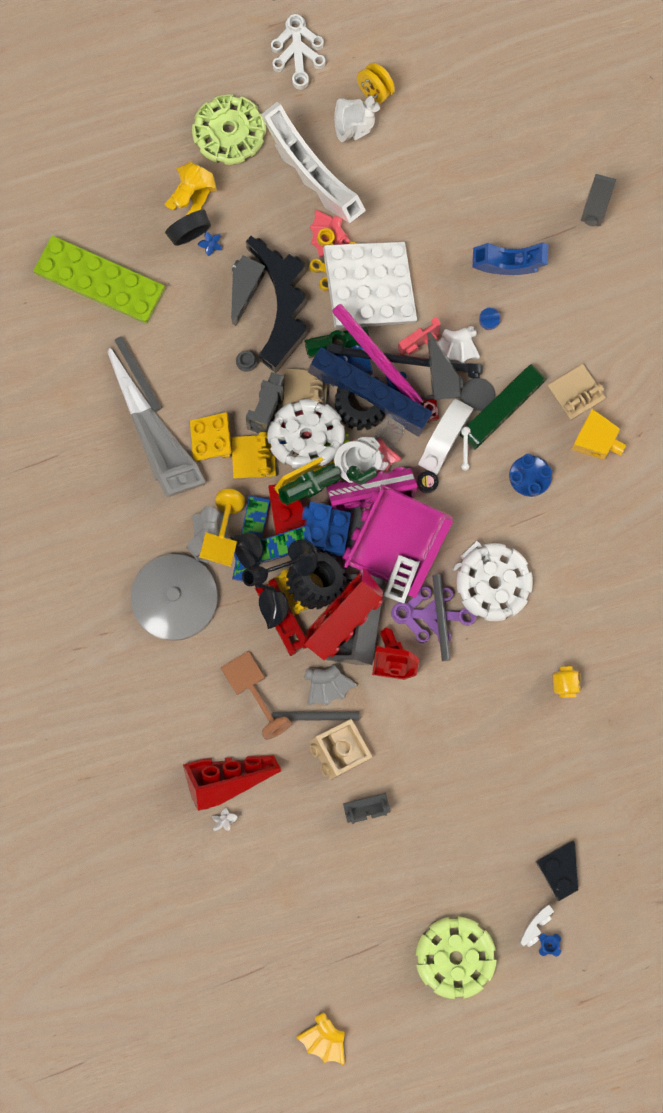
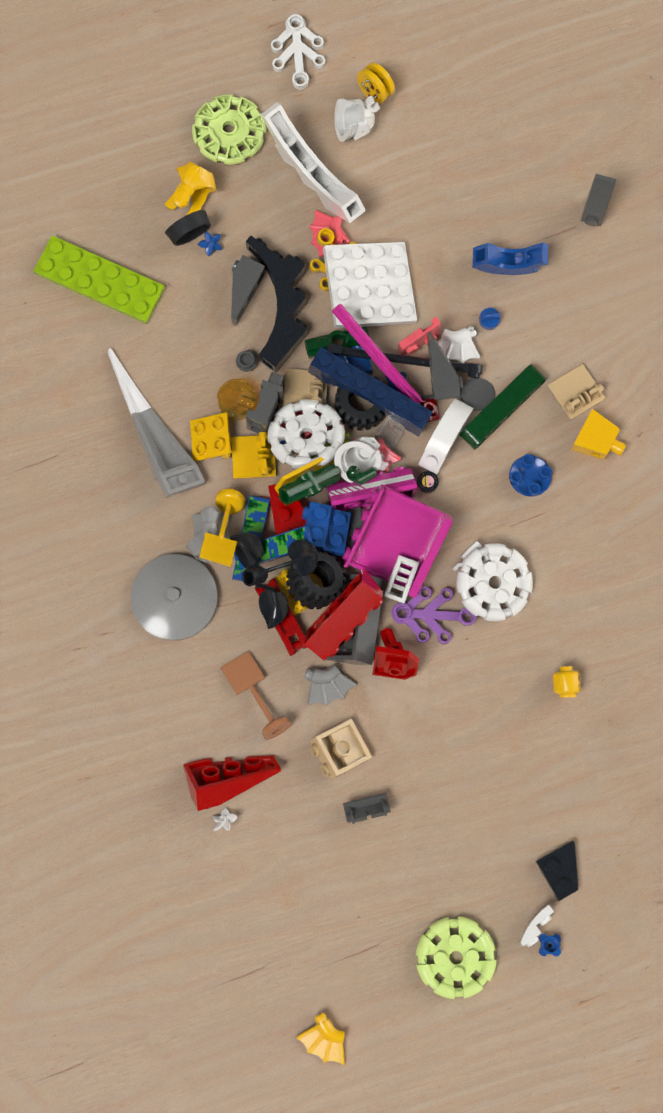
(138, 374): dark grey piece -> none
(236, 398): none -> clear yellow head
(316, 716): dark grey bar -> none
(441, 618): dark grey bar -> none
(465, 431): white hinge -> none

